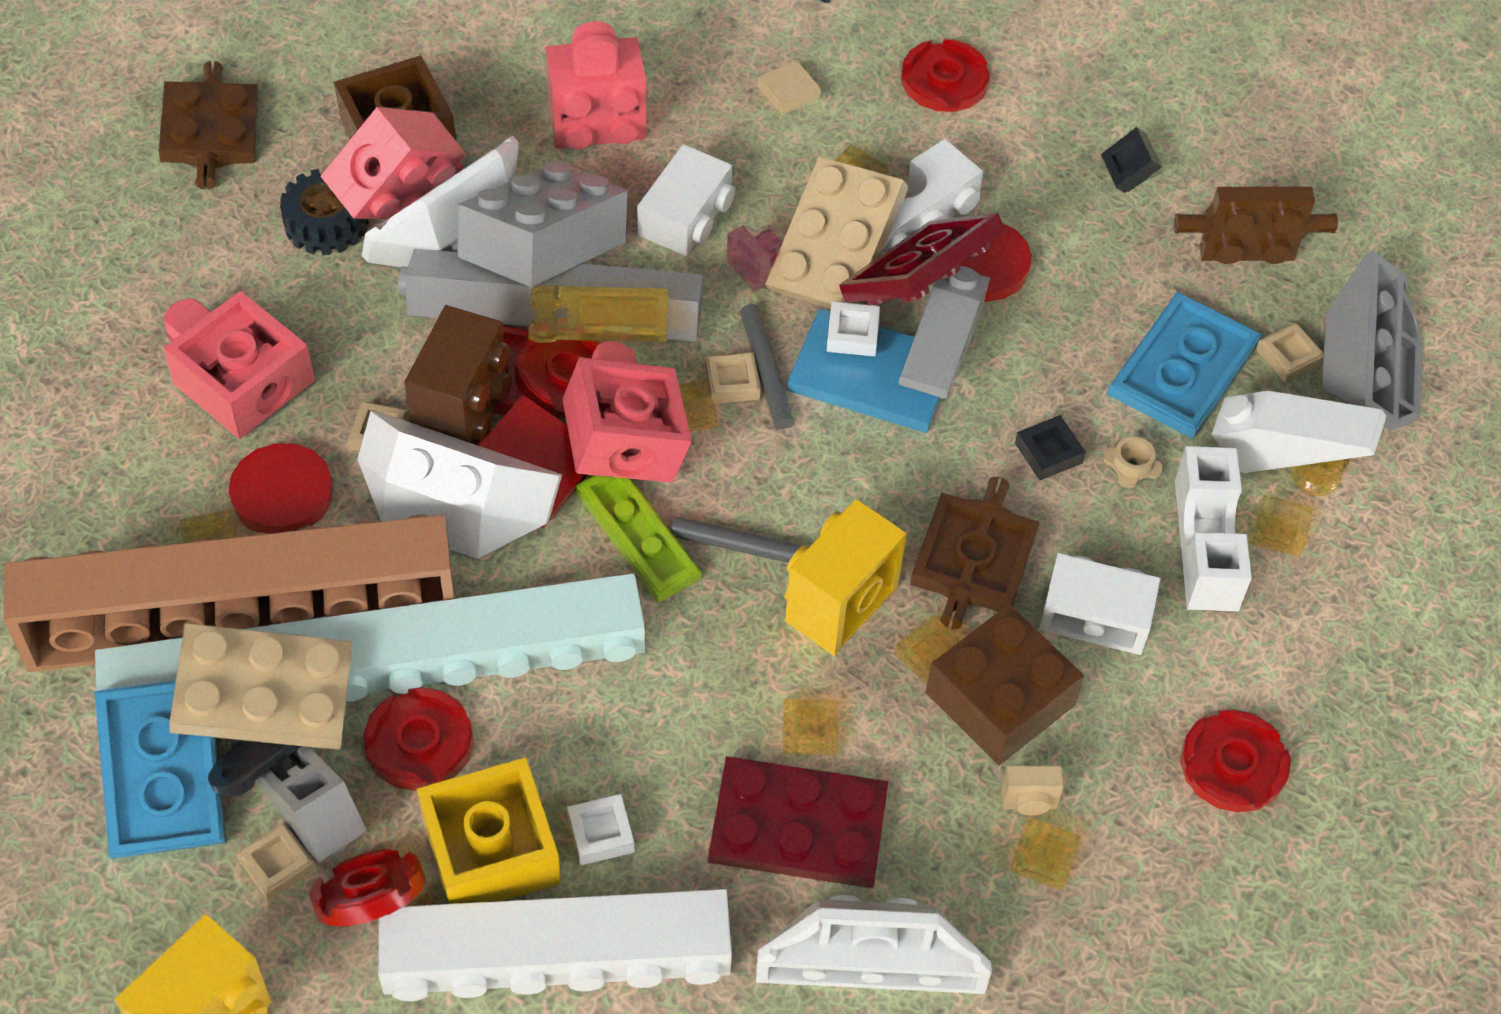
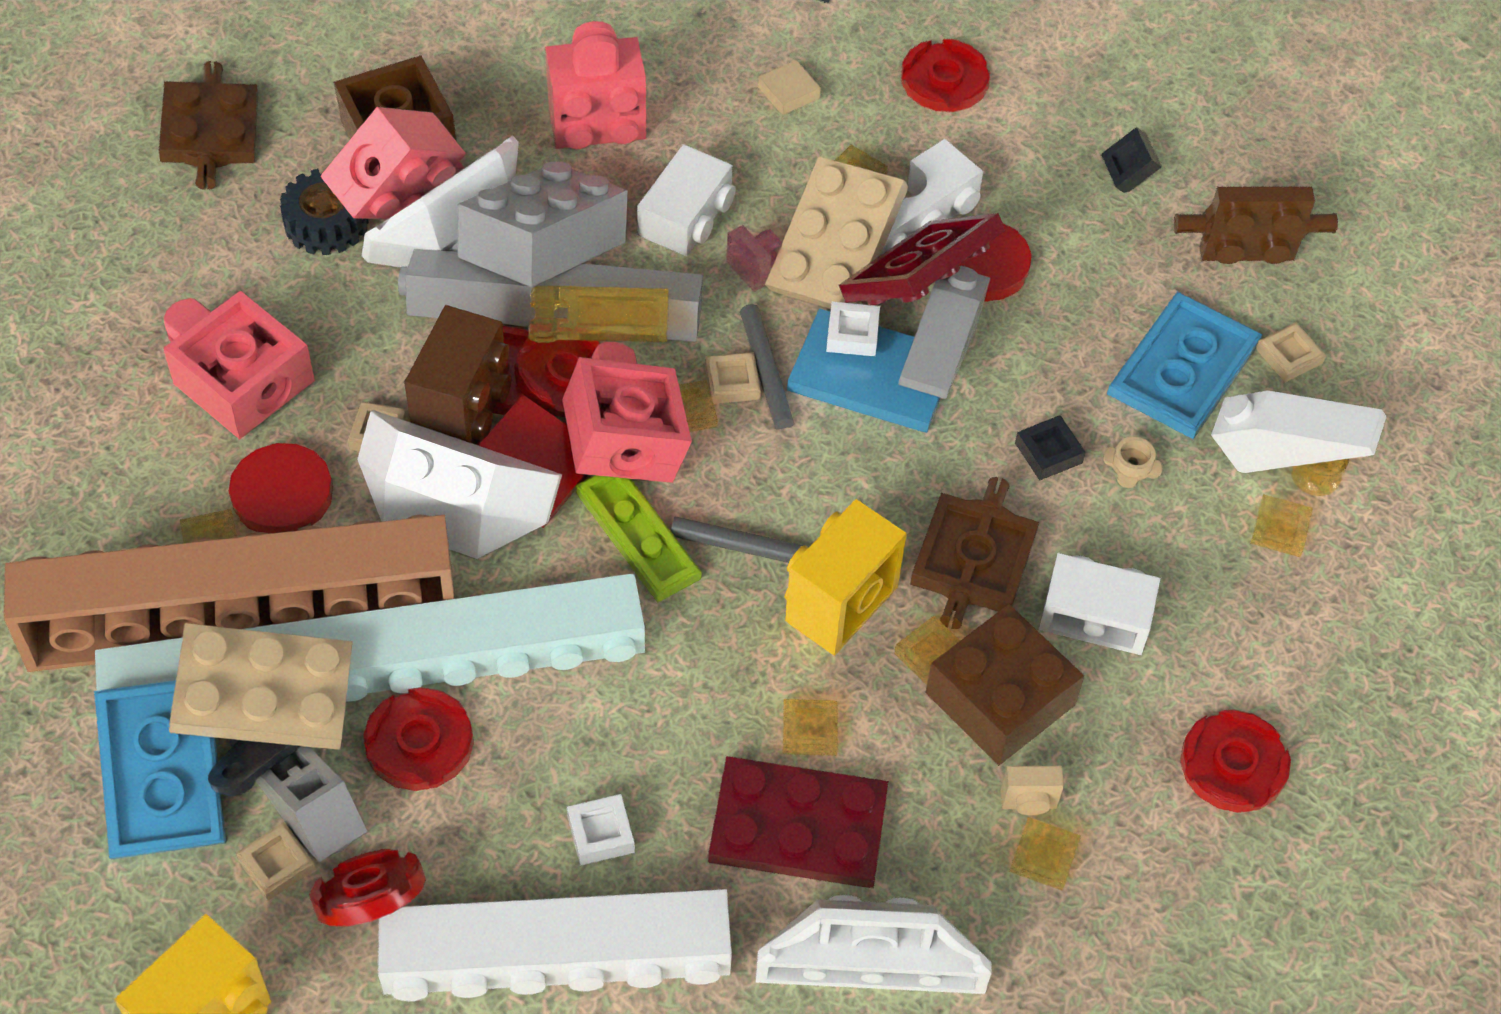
(489, 835): yellow brick -> none
(1212, 554): white arch -> none
(1375, 343): light grey wedge -> none

